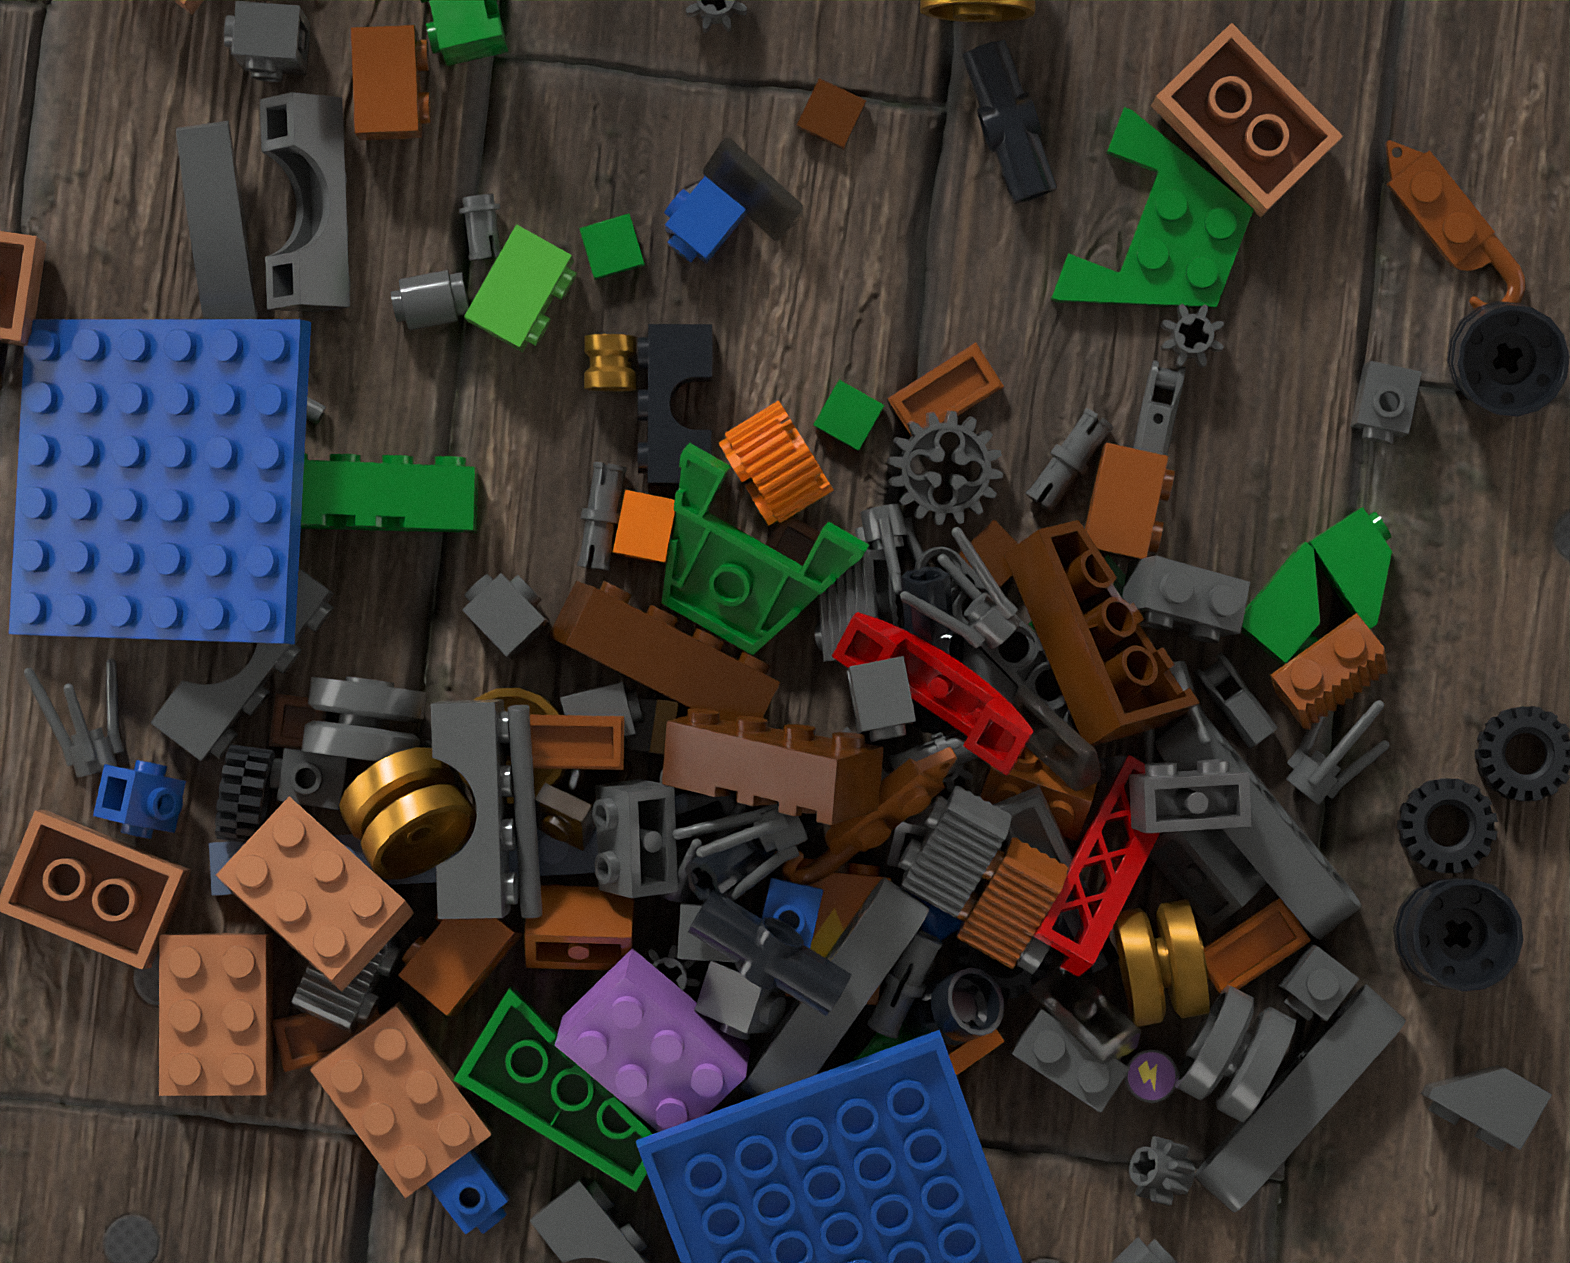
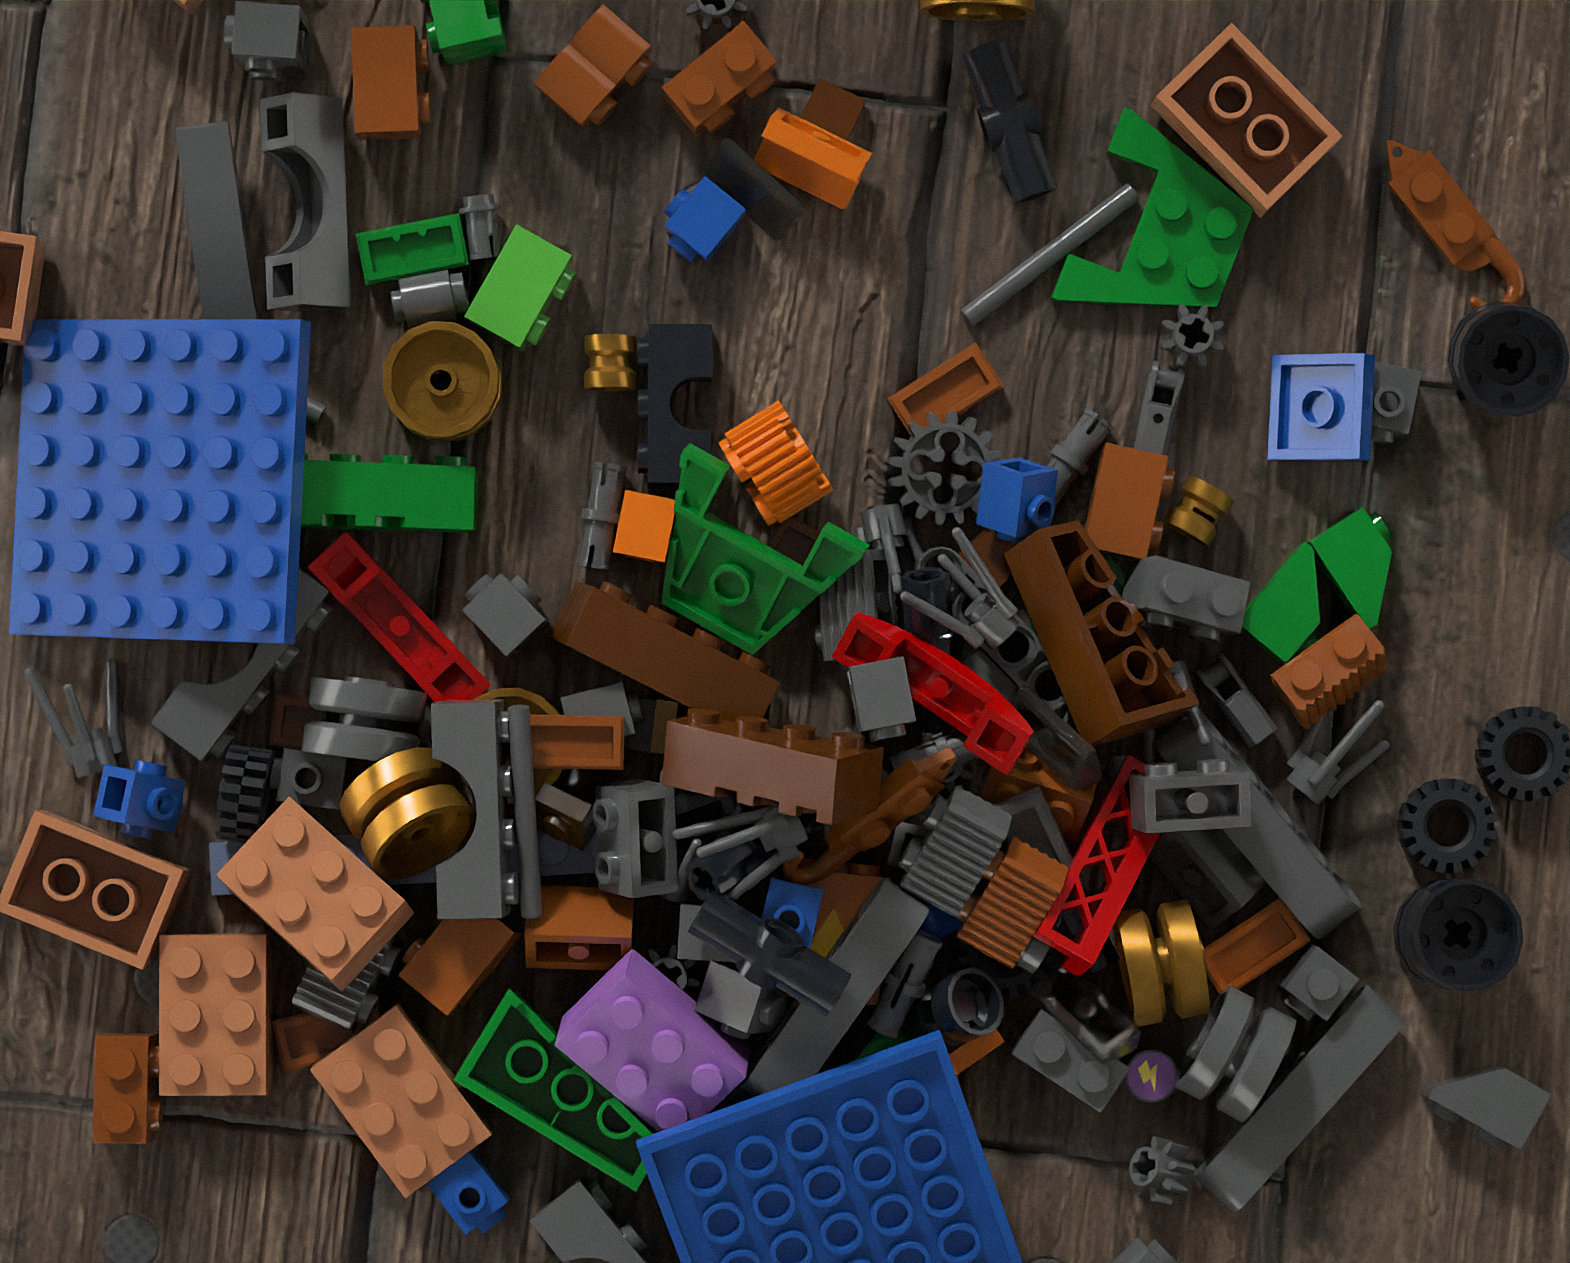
(126, 1088): none -> dark orange brick
(397, 622): none -> red slope
(412, 249): none -> green plate
(425, 355): none -> pearl gold wheel
(595, 68): none -> dark orange brick
(612, 246): green tile -> none
(720, 80): none -> dark orange brick
(811, 158): none -> orange panel
(848, 415): green tile -> none
(1016, 498): none -> blue brick
(1050, 254): none -> dark grey bar
(1198, 510): none -> pearl gold wheel
(1321, 407): none -> tile

